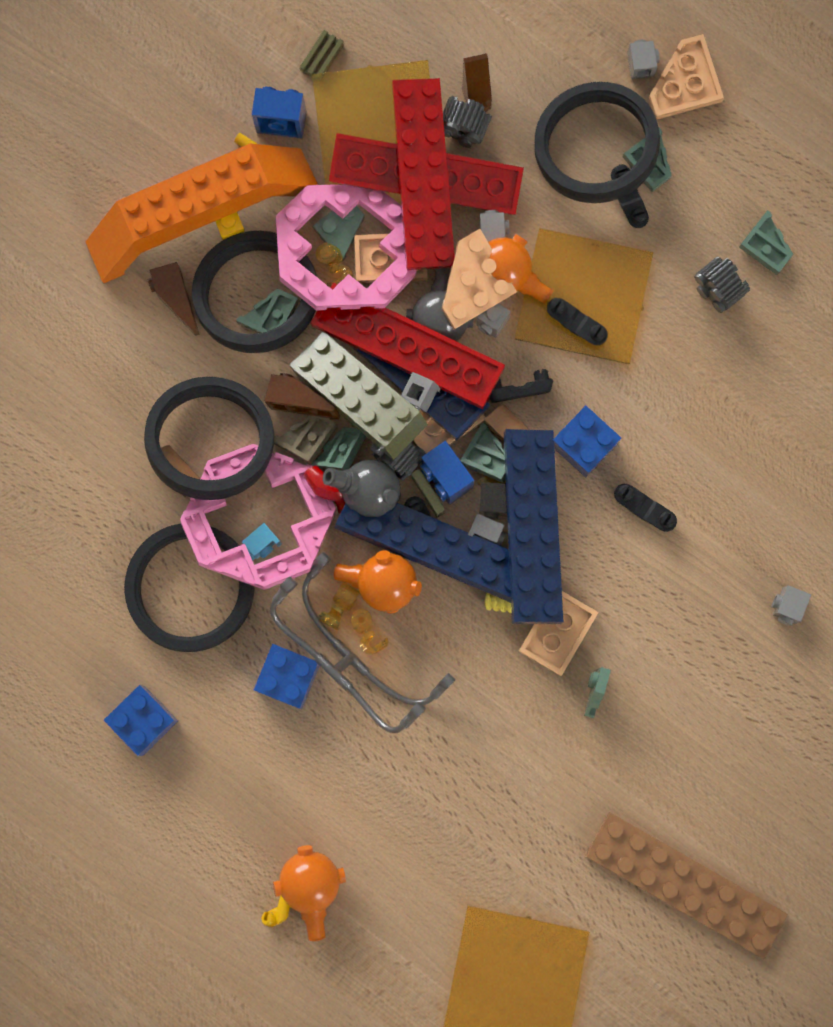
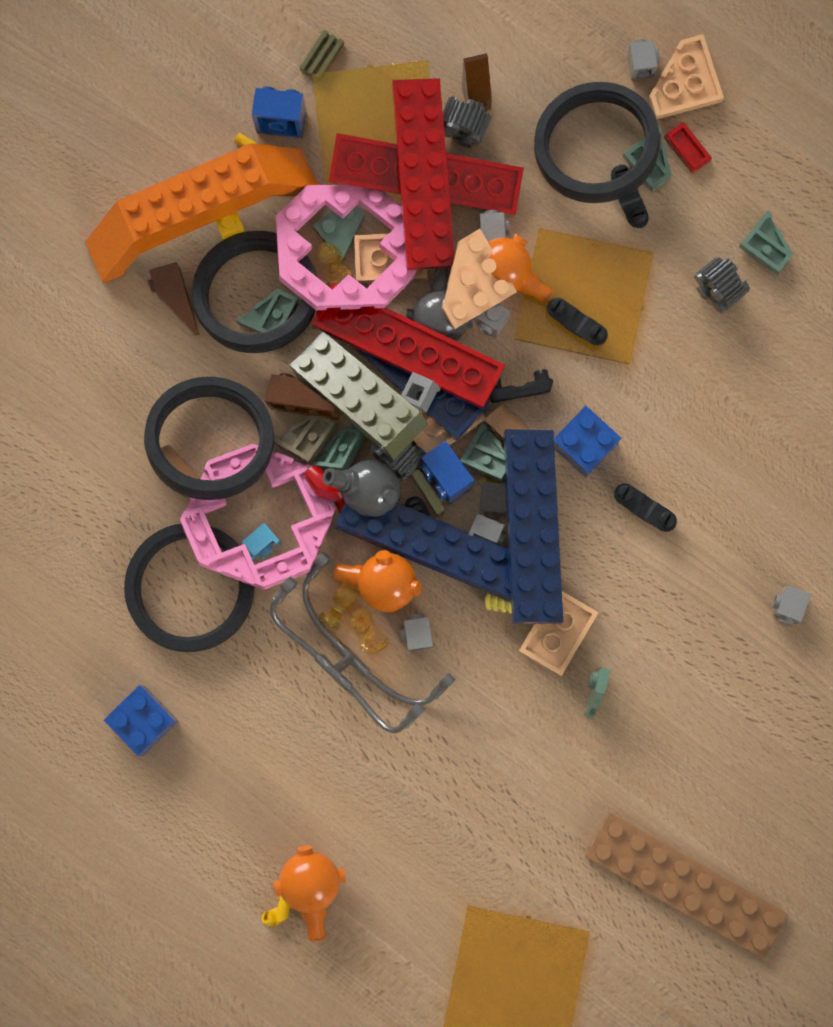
(287, 676): blue brick -> none
(416, 632): none -> light grey brick
(687, 147): none -> red tile

